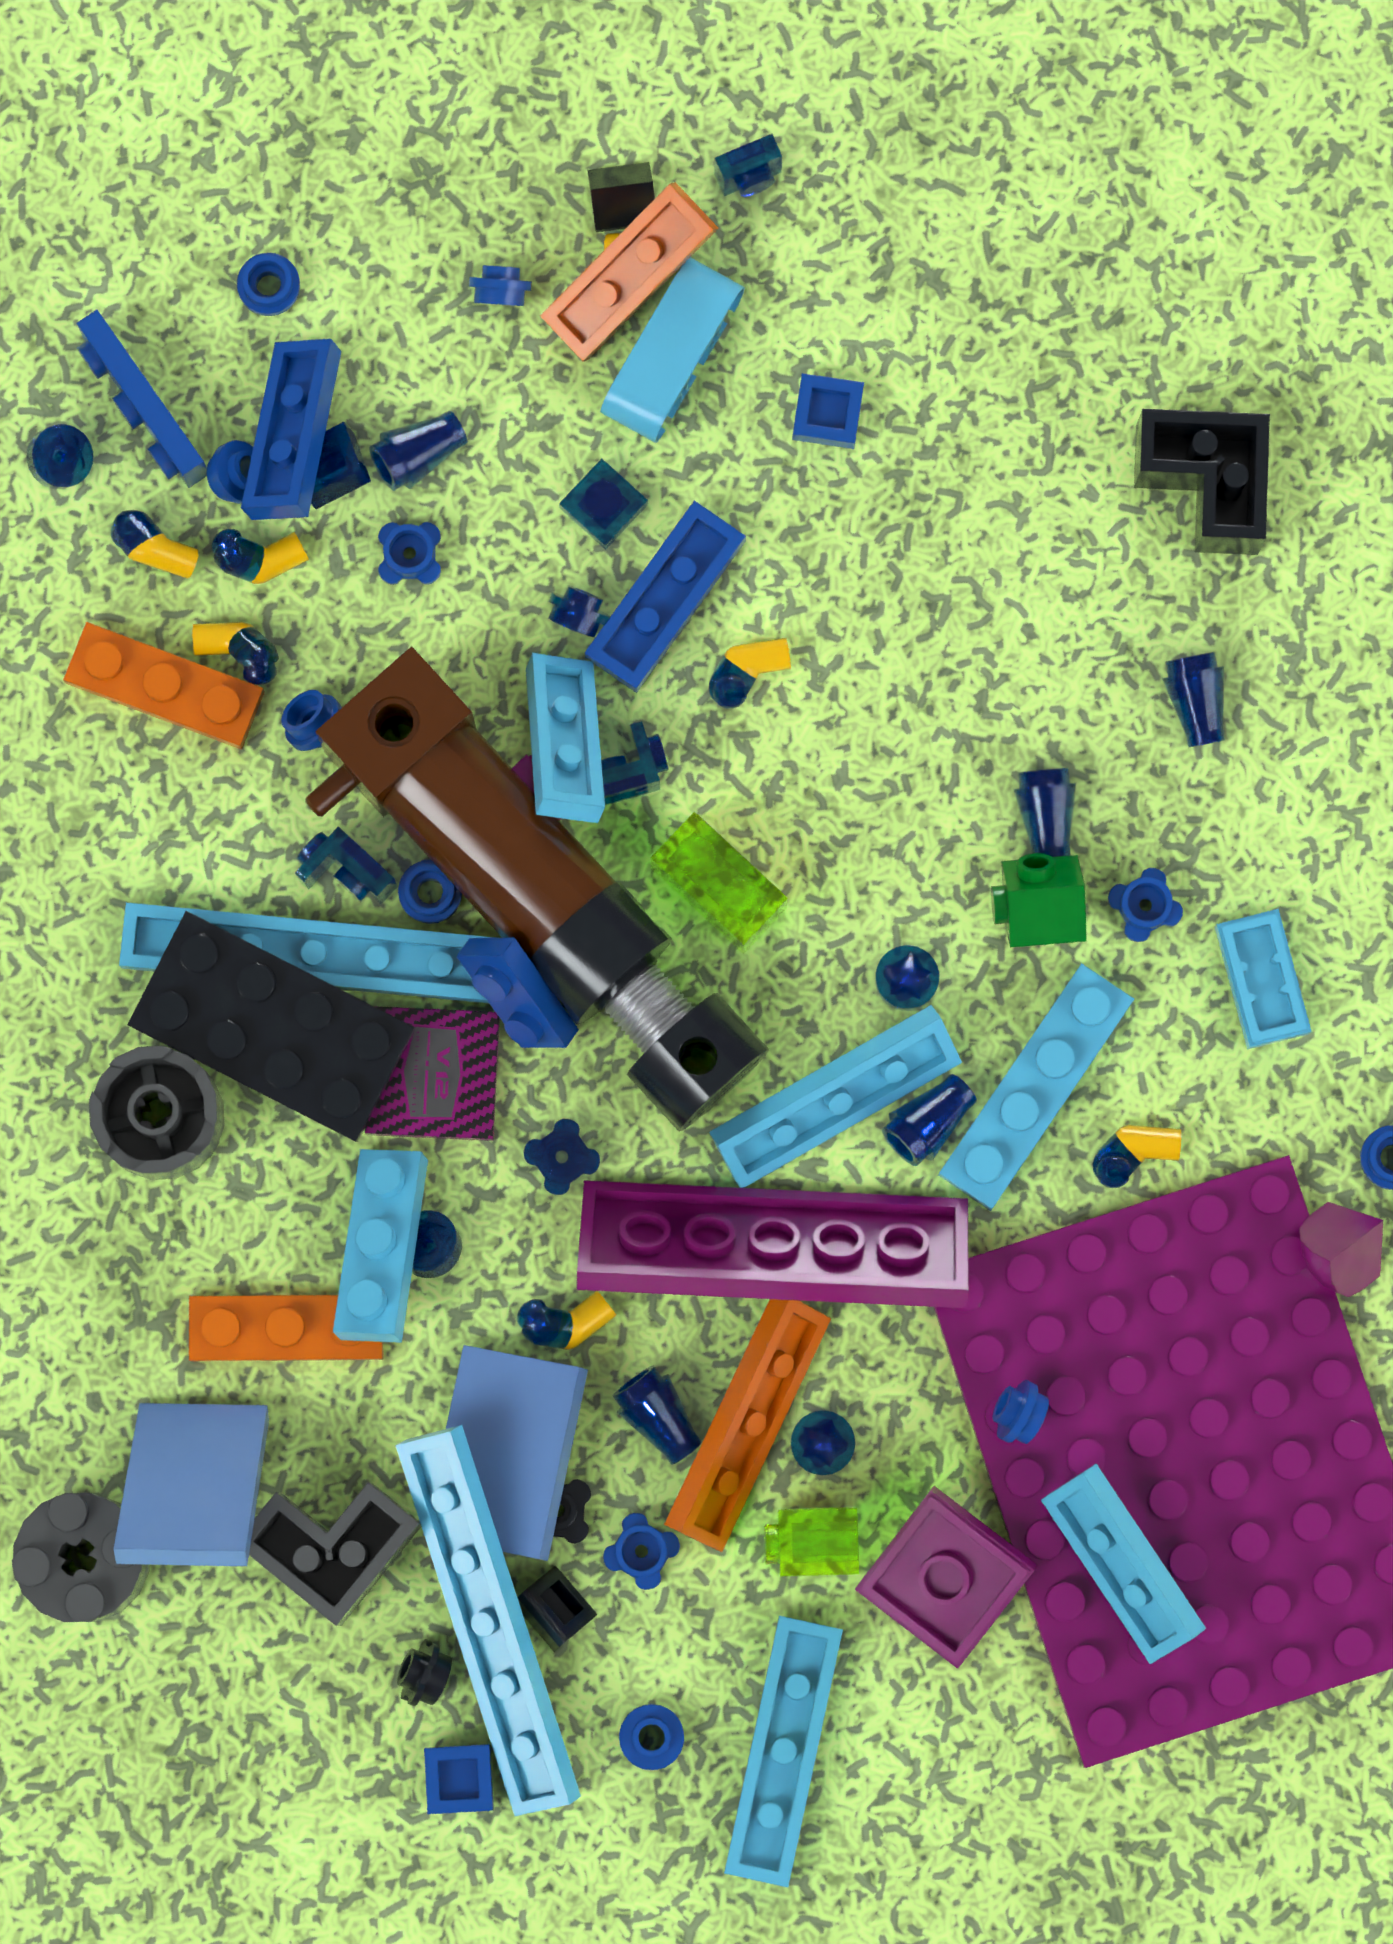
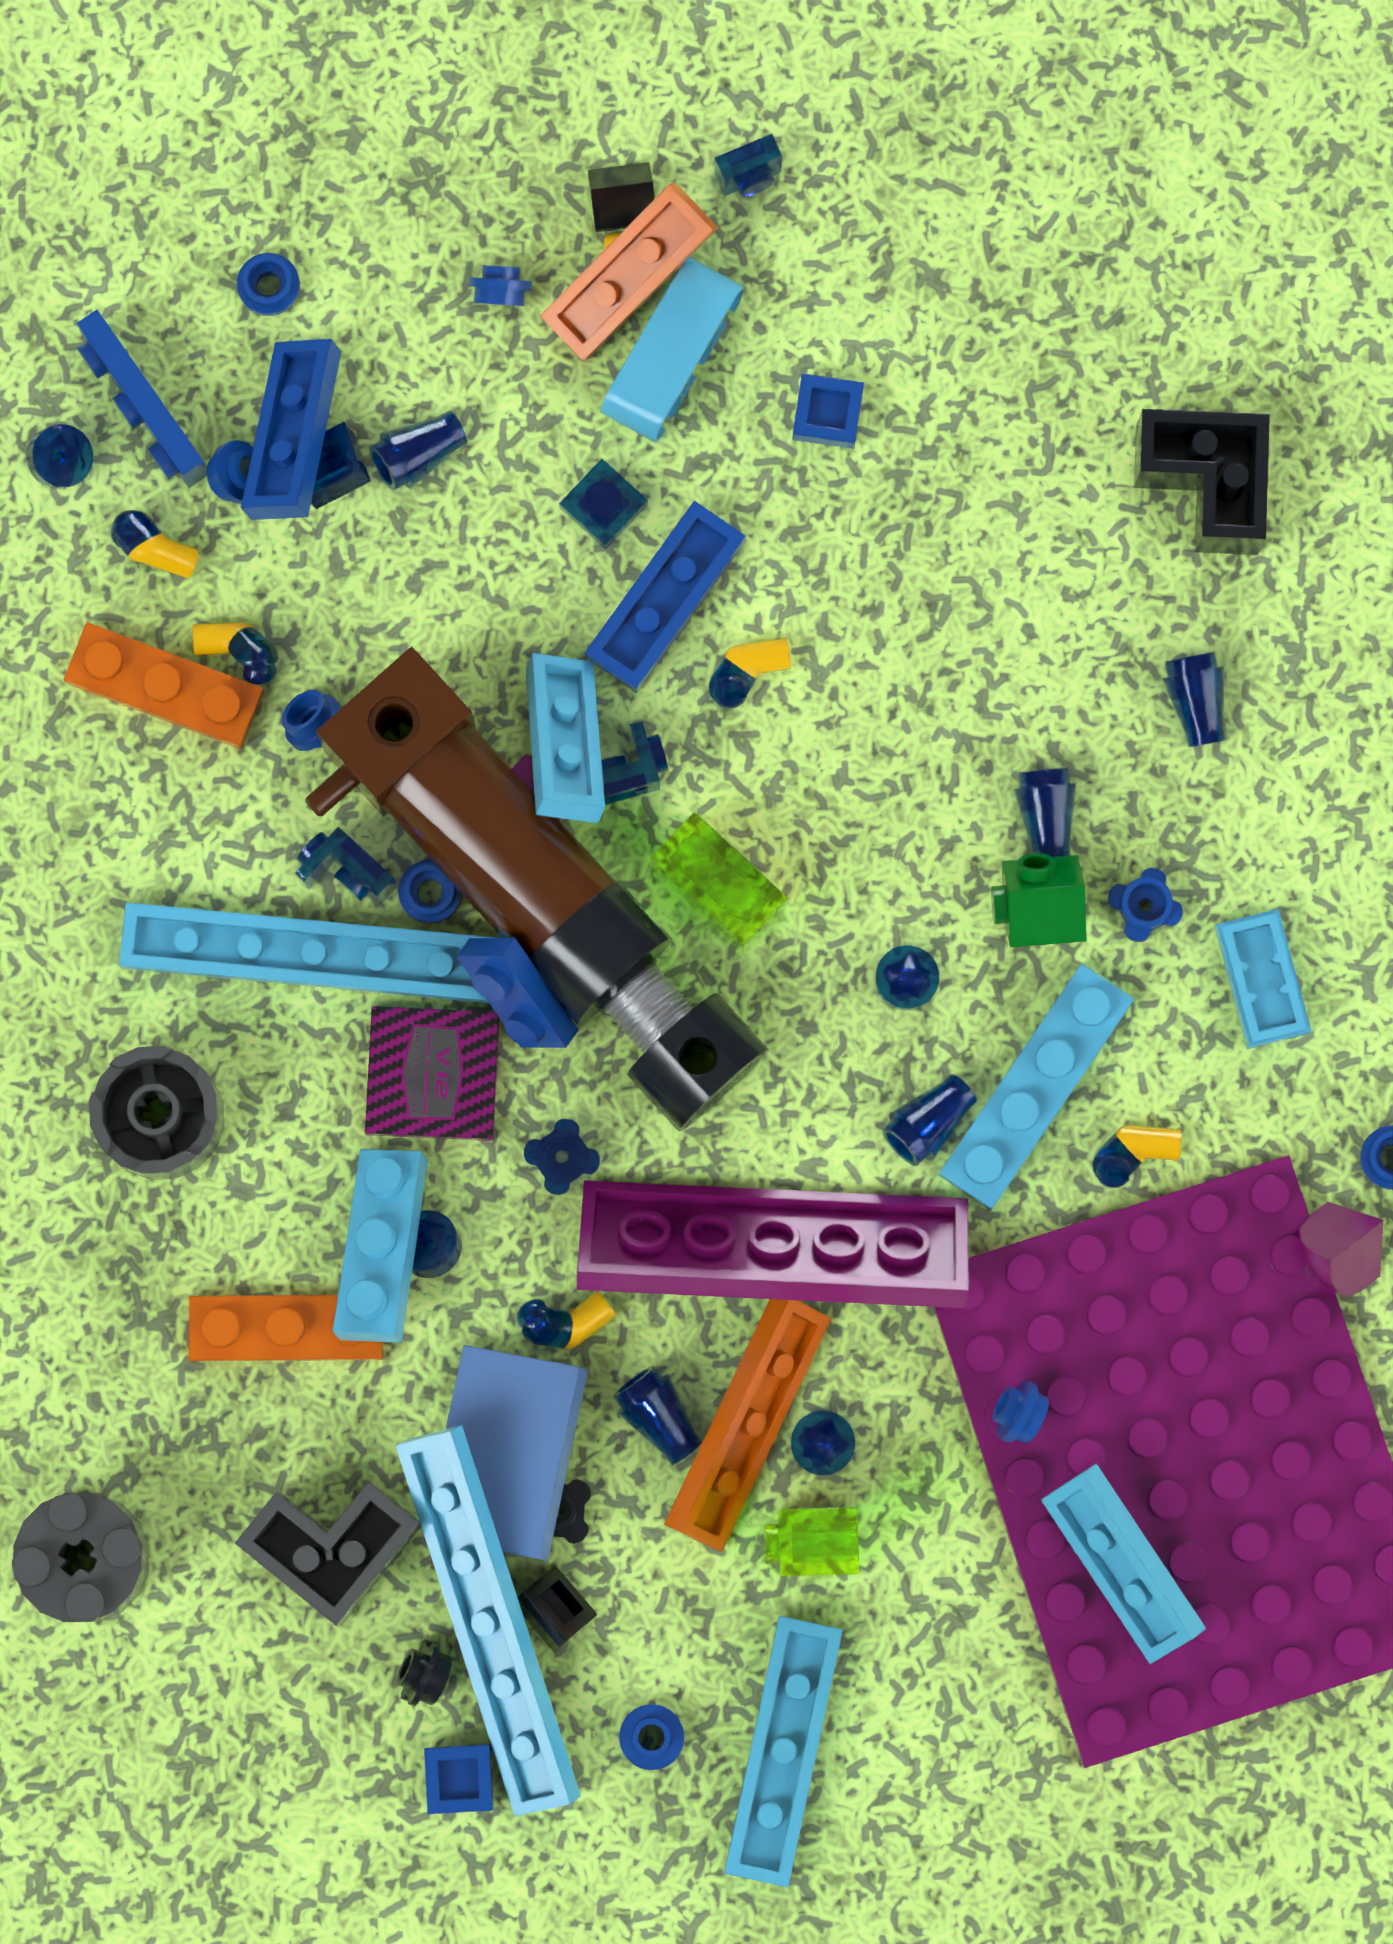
(192, 1485): medium blue tile -> none
(254, 561): arm -> none
(271, 1026): black plate -> none
(399, 538): blue plate -> none
(578, 611): clear blue plate -> none
(645, 1569): blue plate -> none
(835, 1097): medium azure plate -> none
(946, 1577): magenta tile -> none

